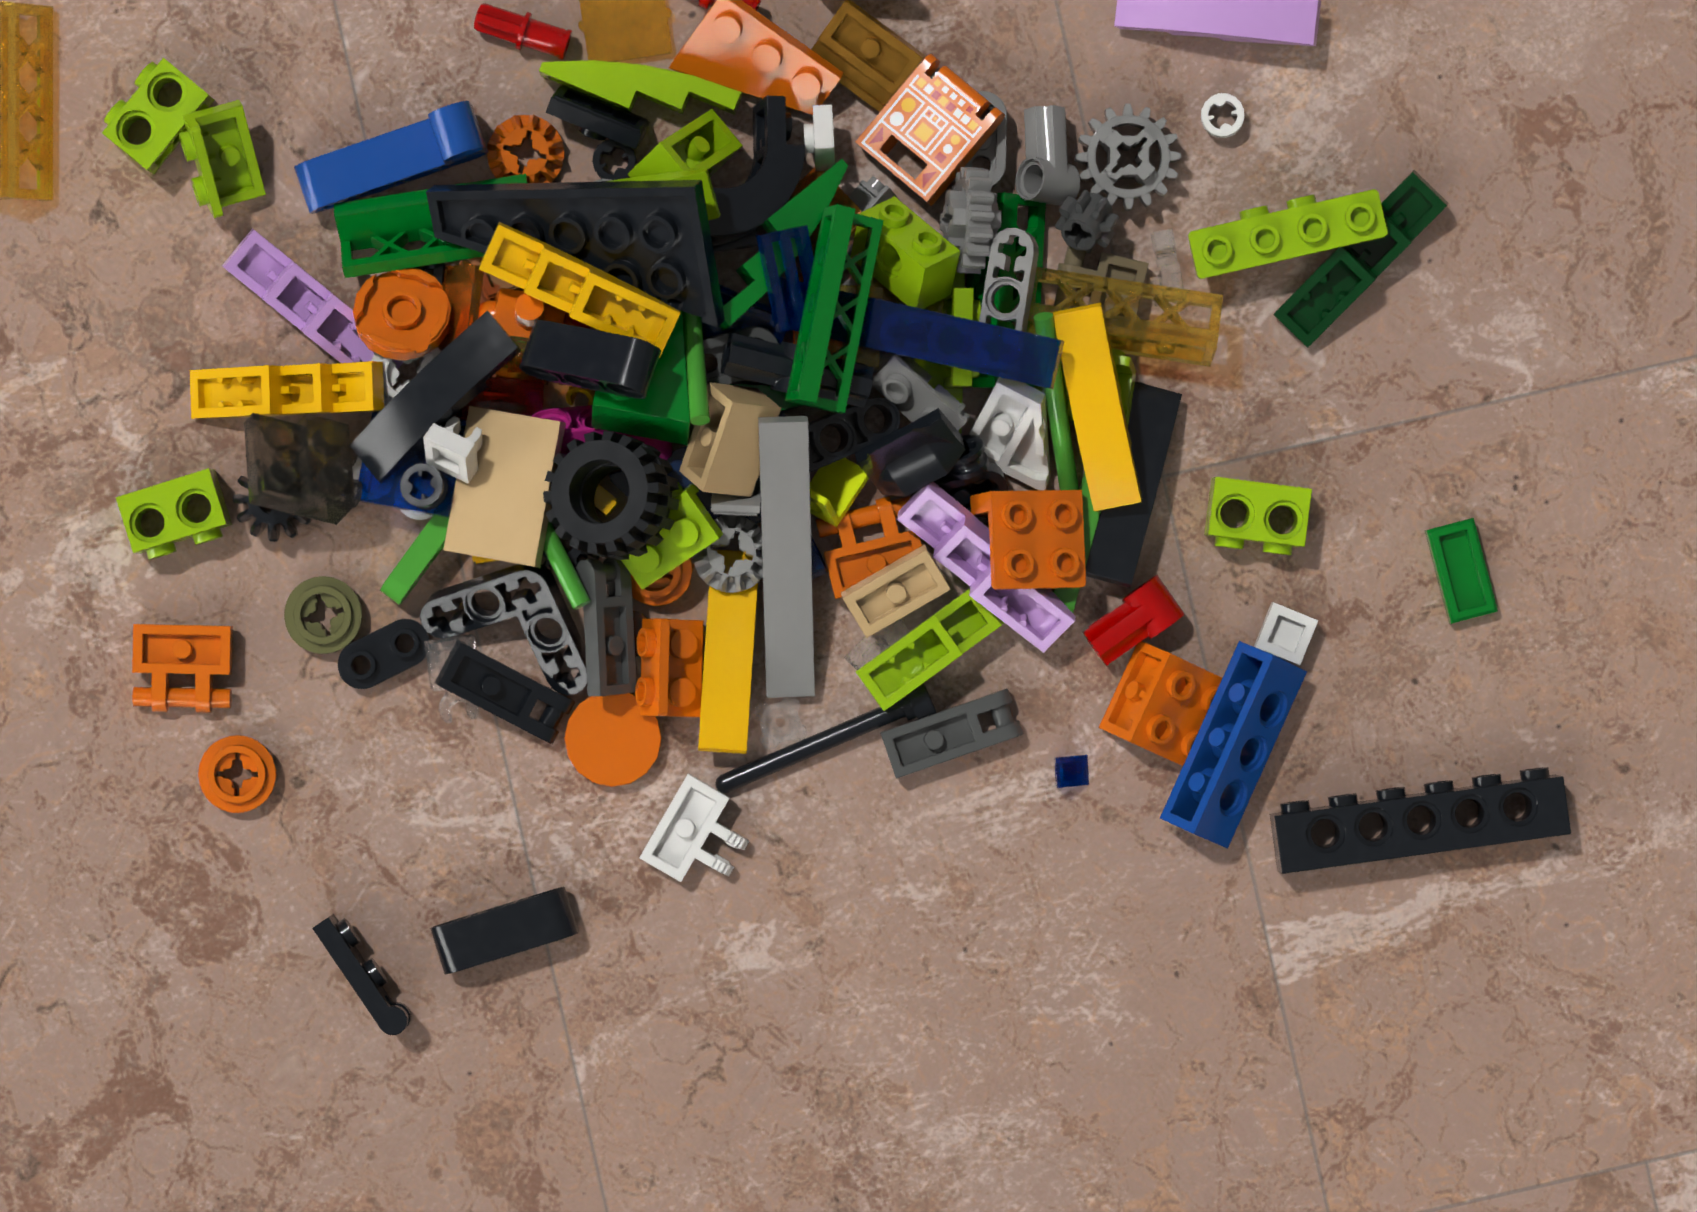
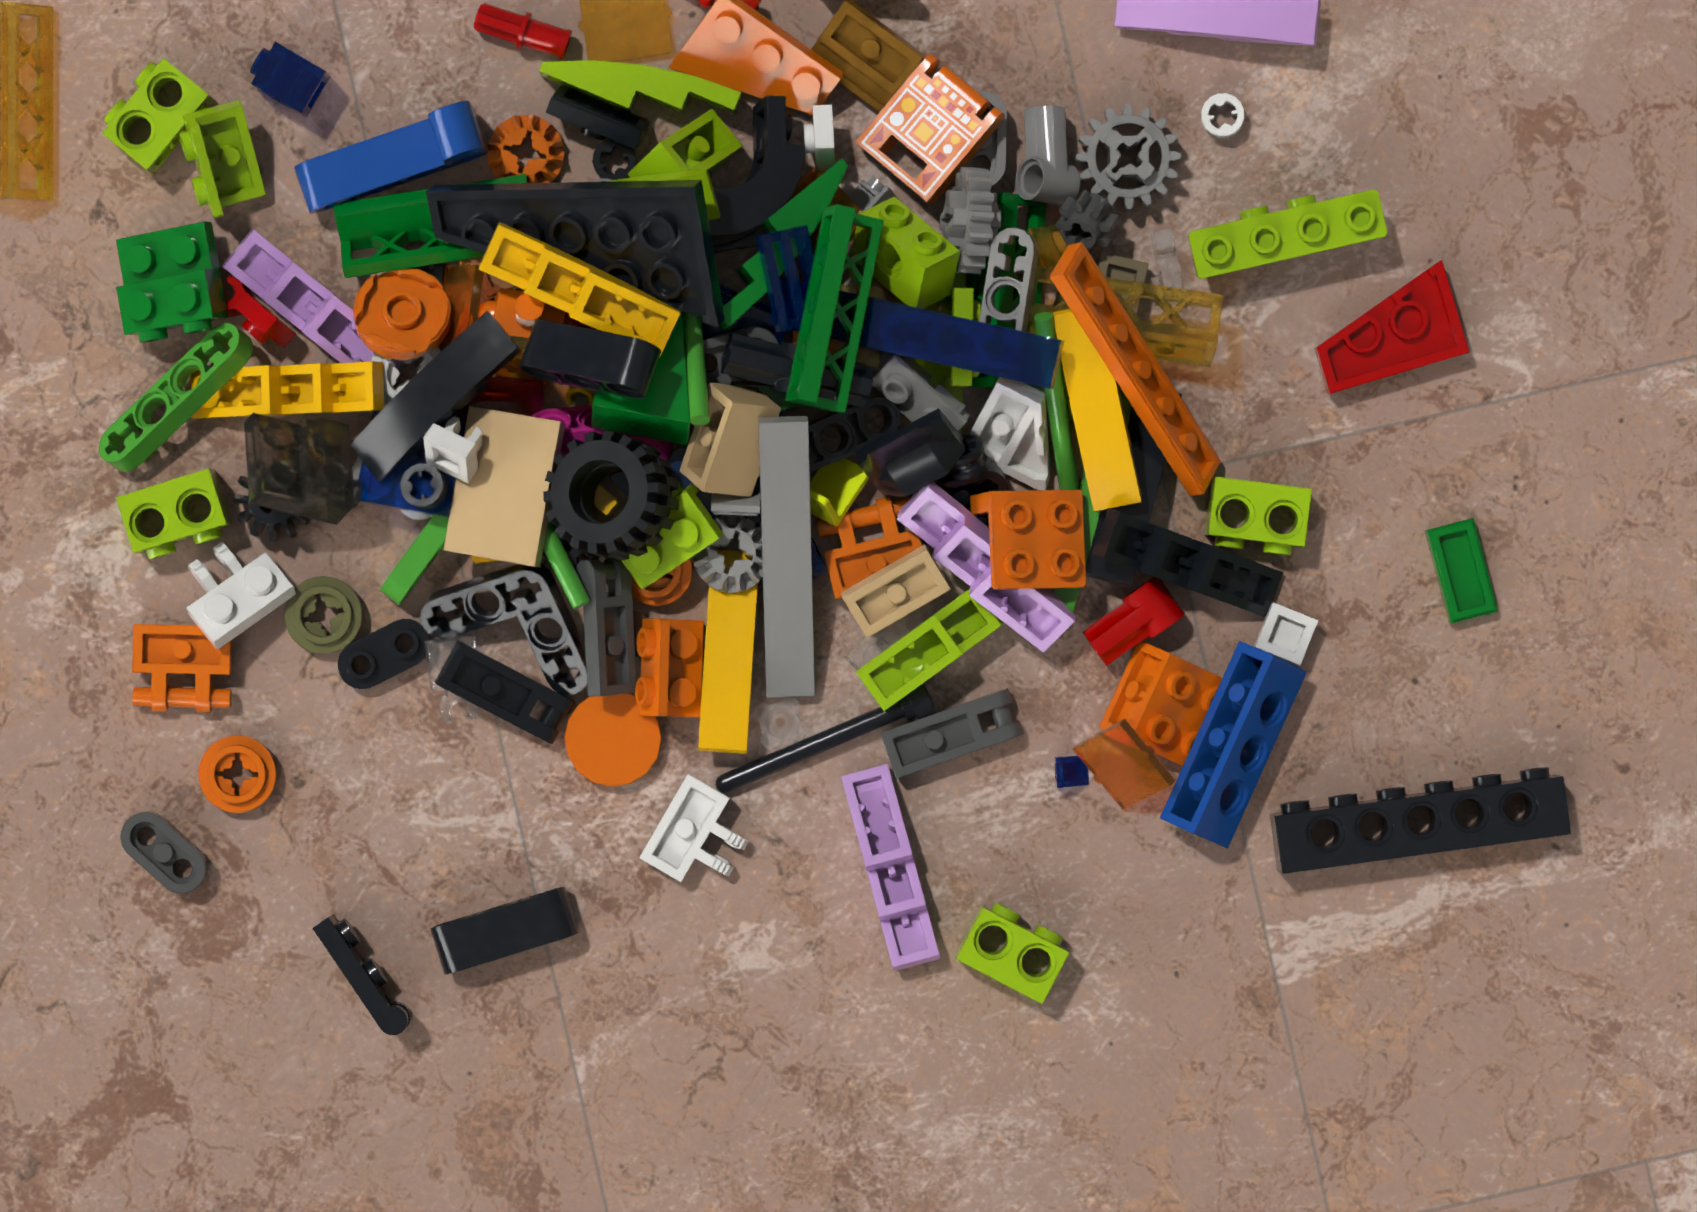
(162, 855): none -> dark grey plate
(170, 282): none -> green plate
(179, 403): none -> bright green beam
(240, 599): none -> white hinge
(260, 321): none -> red plate
(288, 78): none -> clear blue brick
(890, 867): none -> lavender slope
(1006, 963): none -> lime brick
(1050, 245): none -> clear yellow plate
(1123, 764): none -> clear orange piece
(1135, 368): none -> orange tile
(1187, 562): none -> black slope
(1357, 266): dark green slope -> none
(1397, 335): none -> red wing

